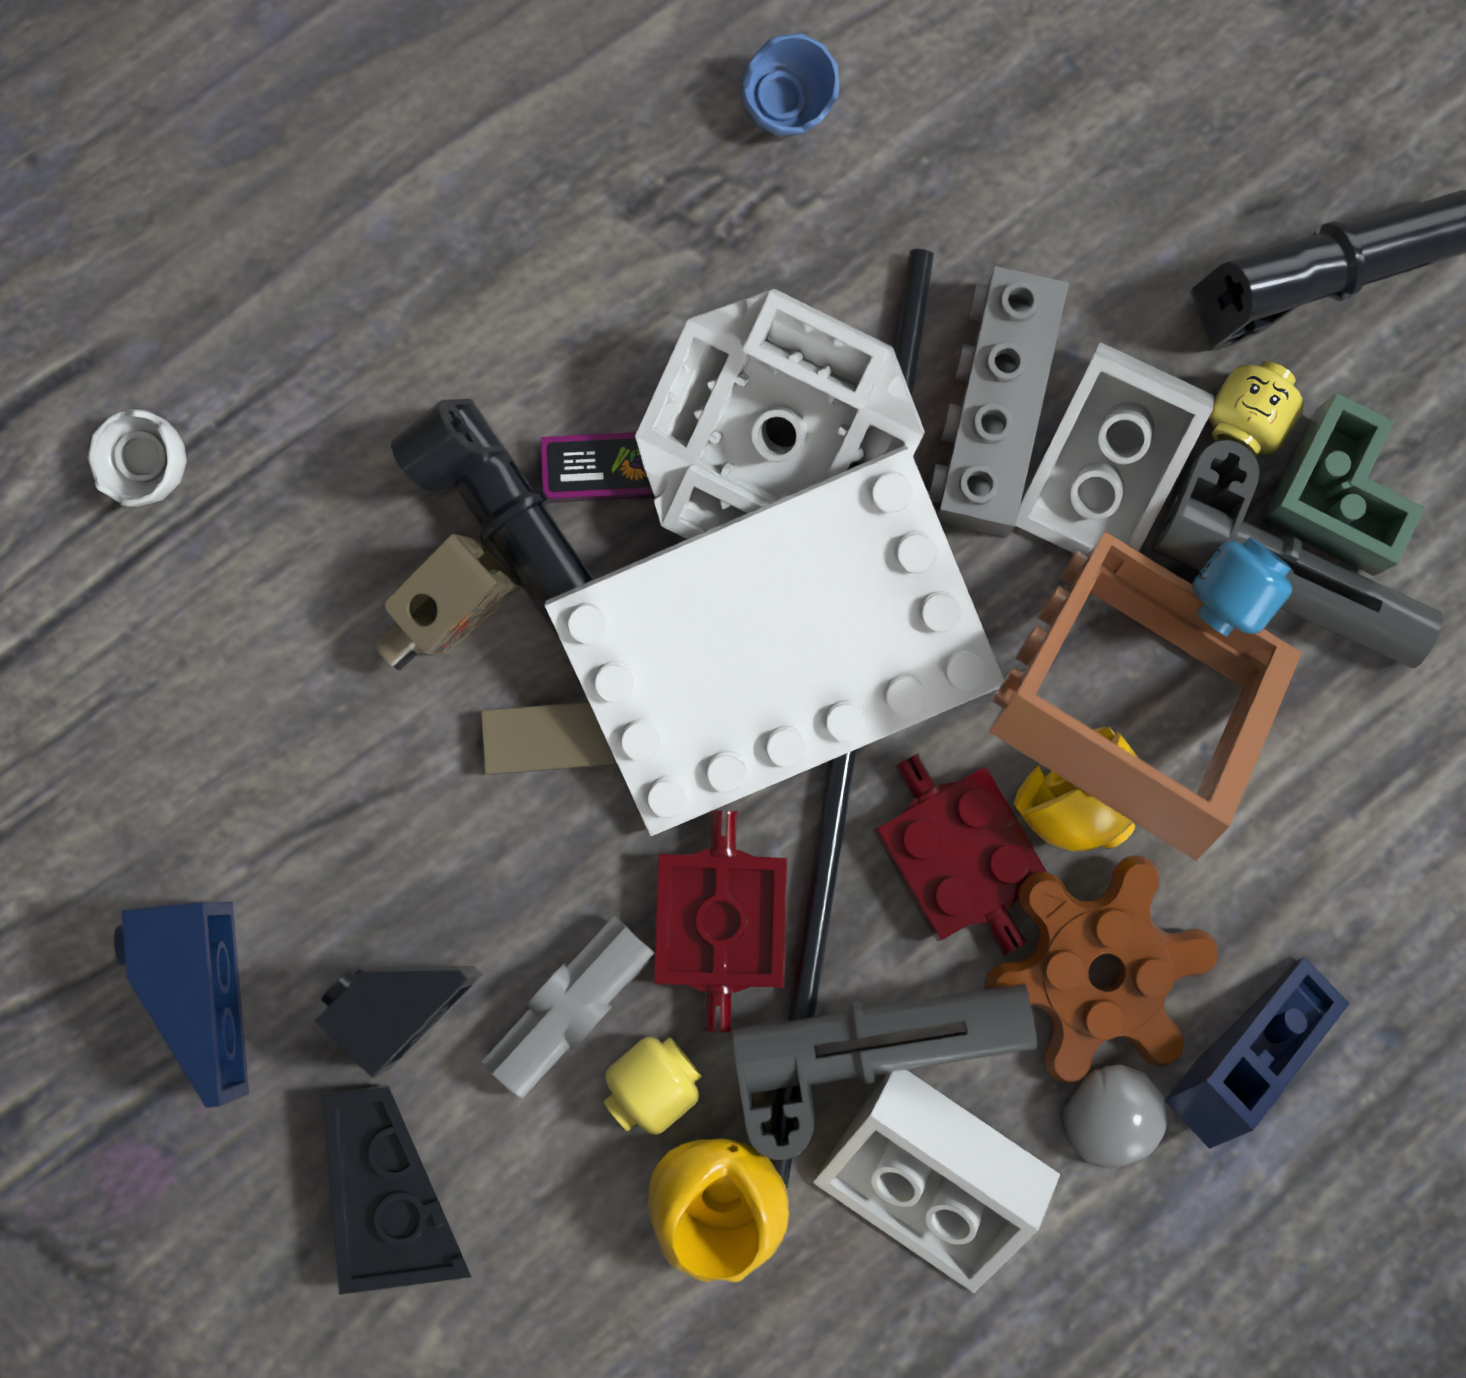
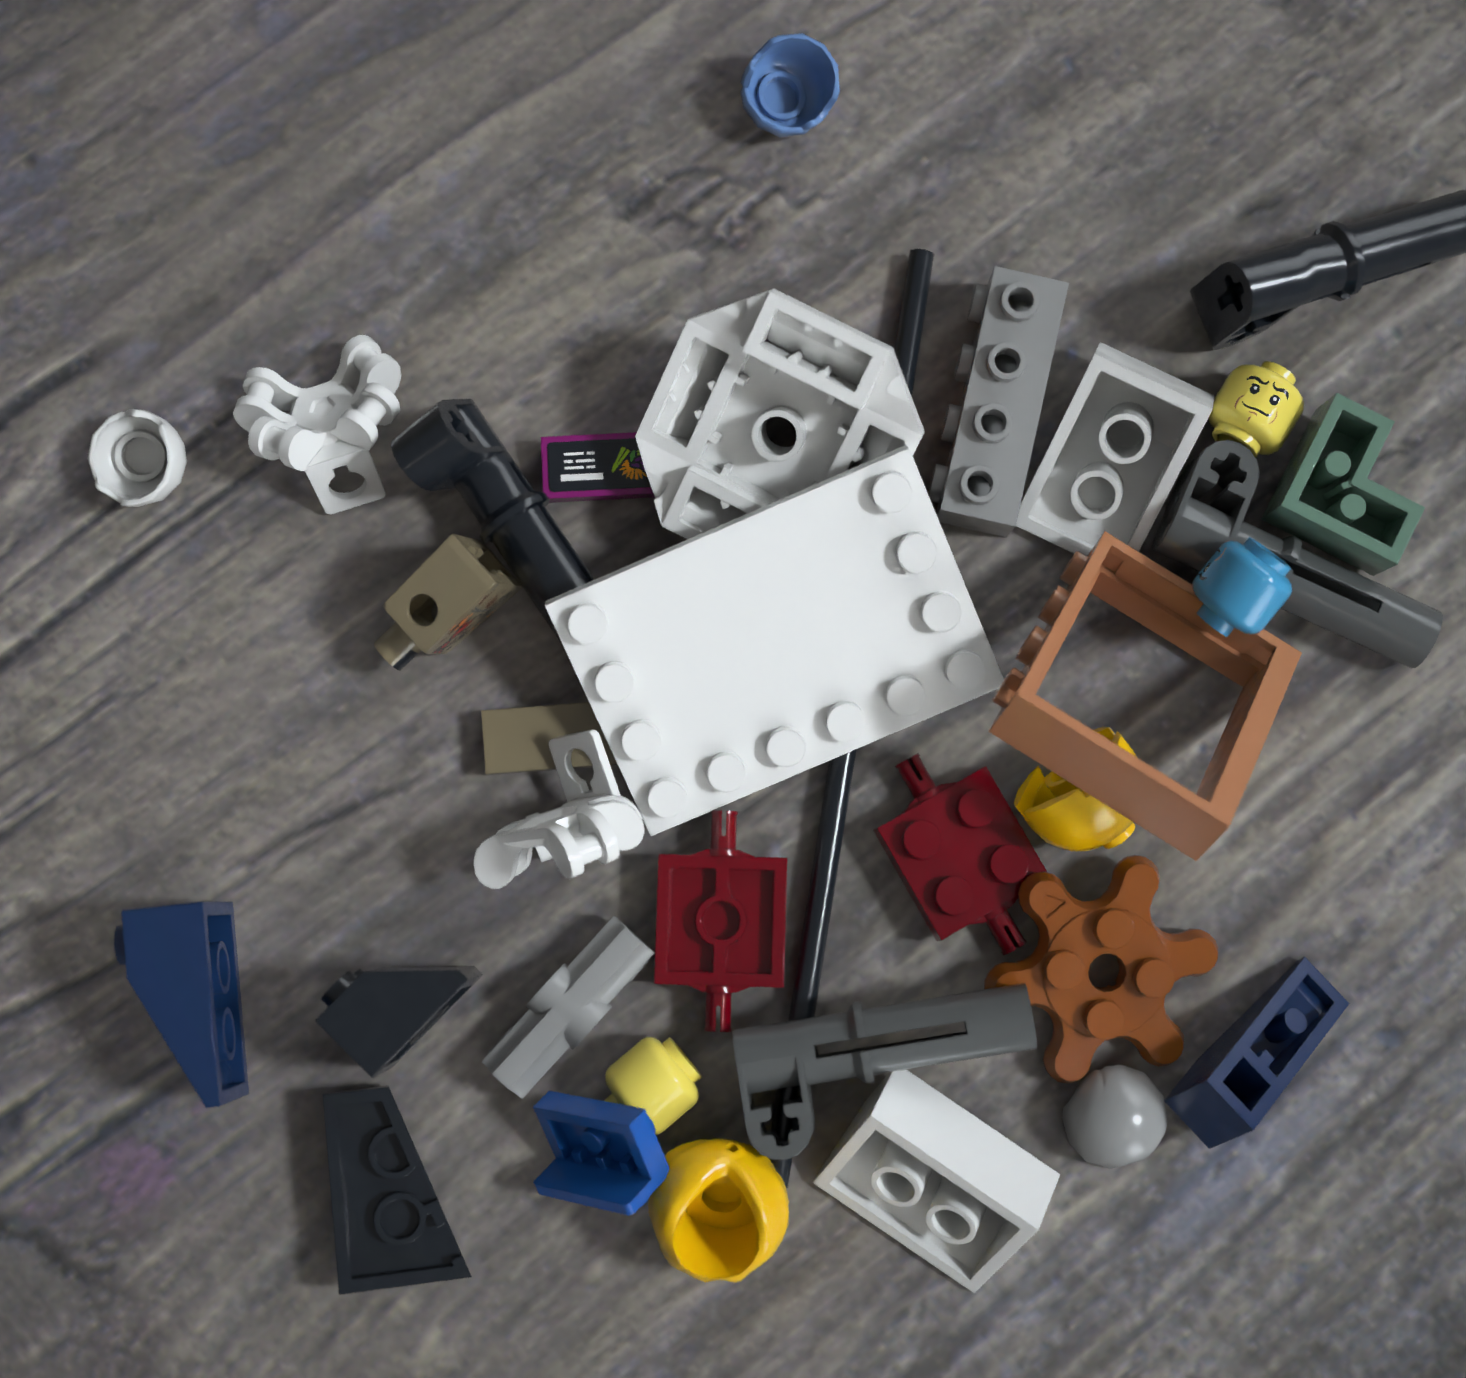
(327, 422): none -> white piece
(580, 831): none -> white piece
(601, 1153): none -> blue bracket

